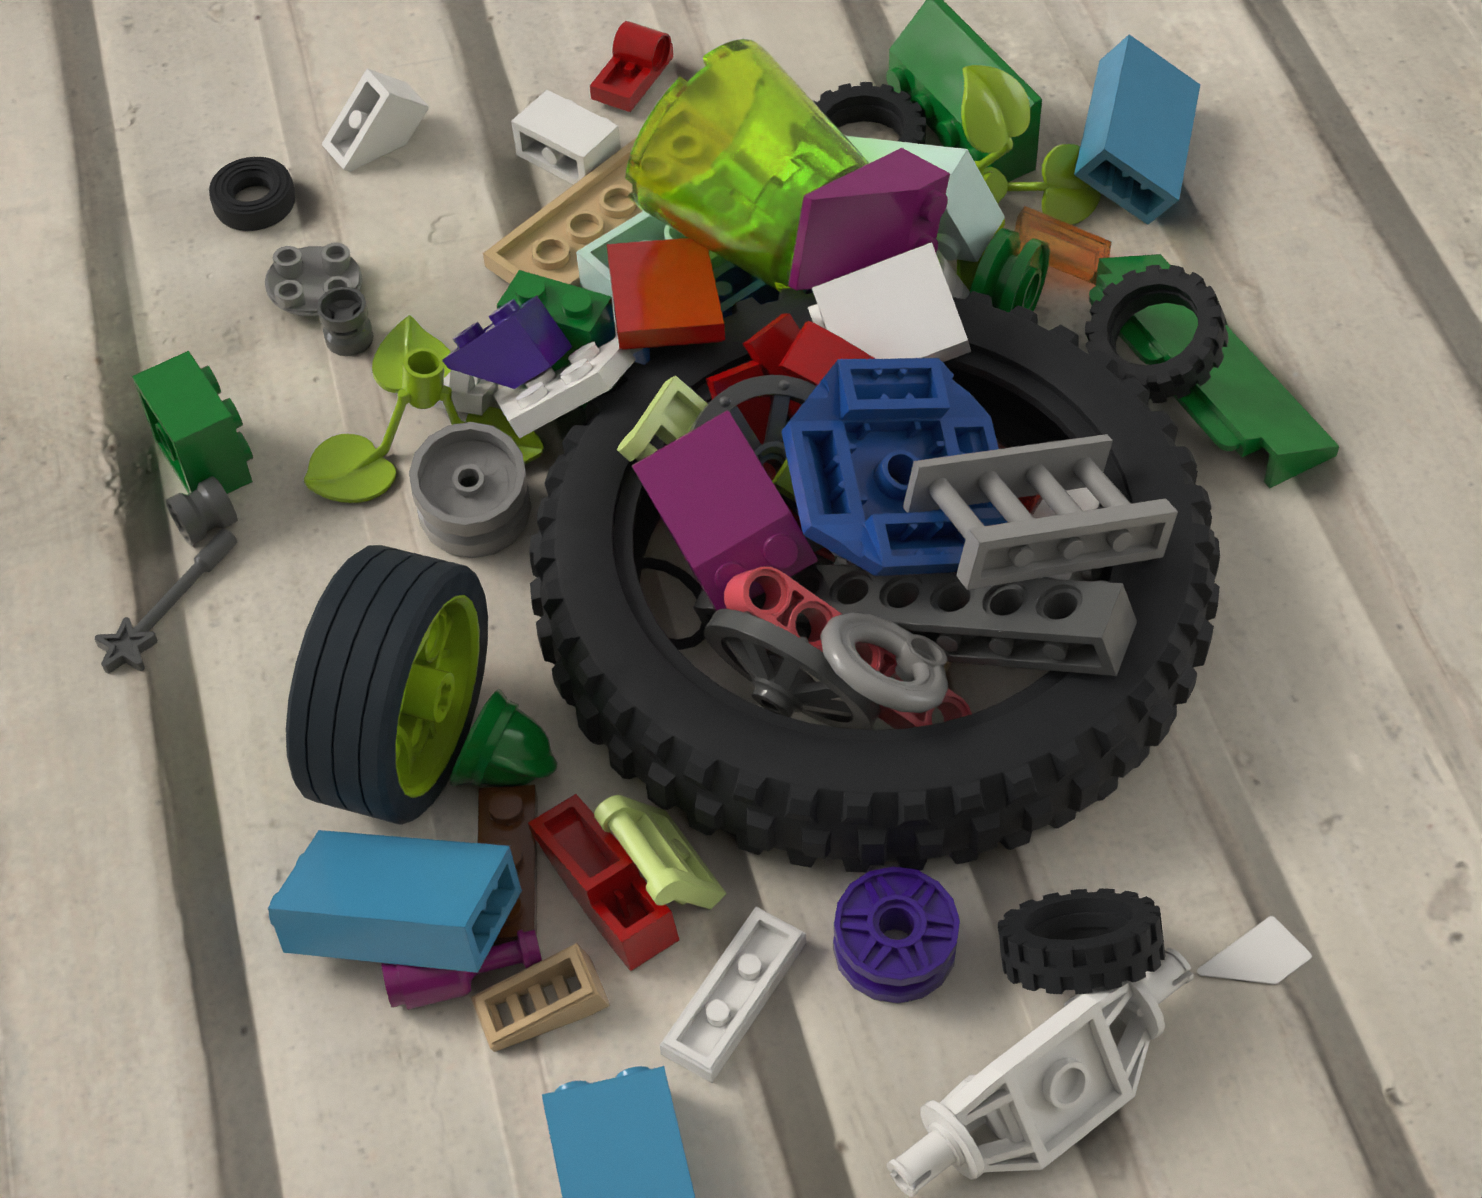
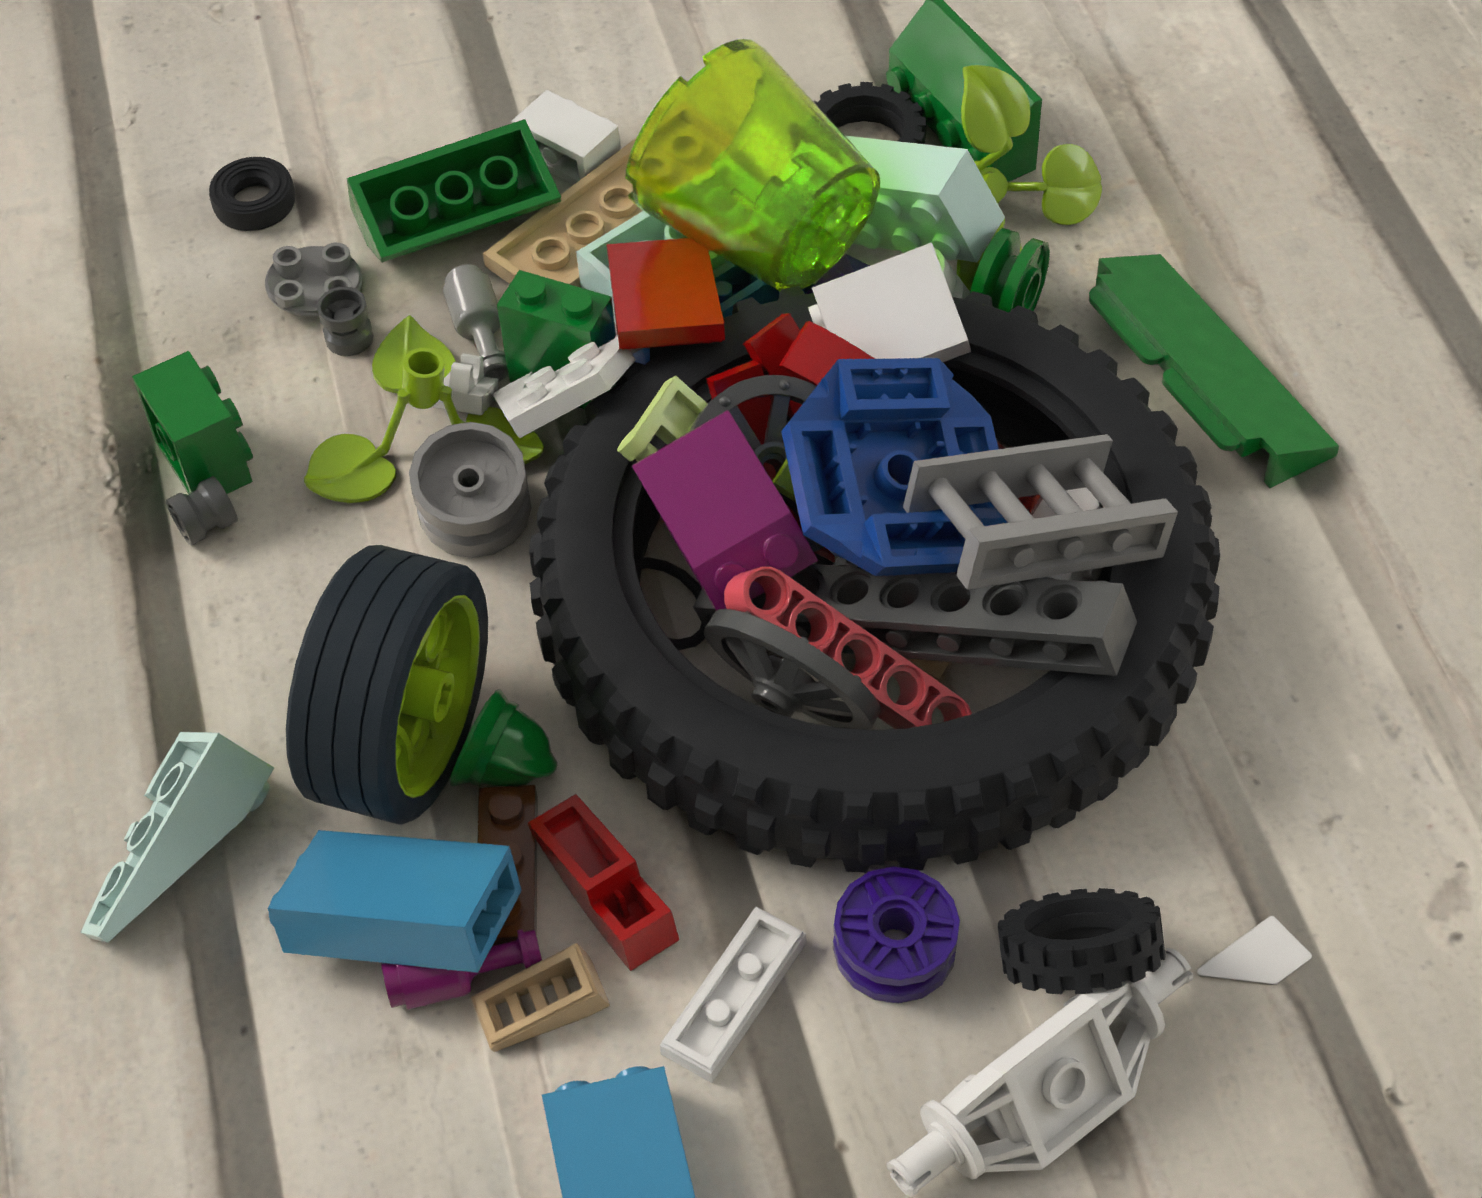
(131, 642): dark grey piece -> none
(198, 799): none -> light aqua wedge
(374, 120): white slope -> none
(451, 191): none -> green slope
(475, 315): none -> light grey piece
(512, 348): dark purple slope -> none
(636, 63): red plate -> none
(659, 852): yellowish green plate -> none
(868, 218): magenta slope -> none
(917, 659): light grey piece -> none
(1070, 247): clear orange tile -> none
(1138, 130): dark azure brick -> none
(1154, 288): black tyre -> none

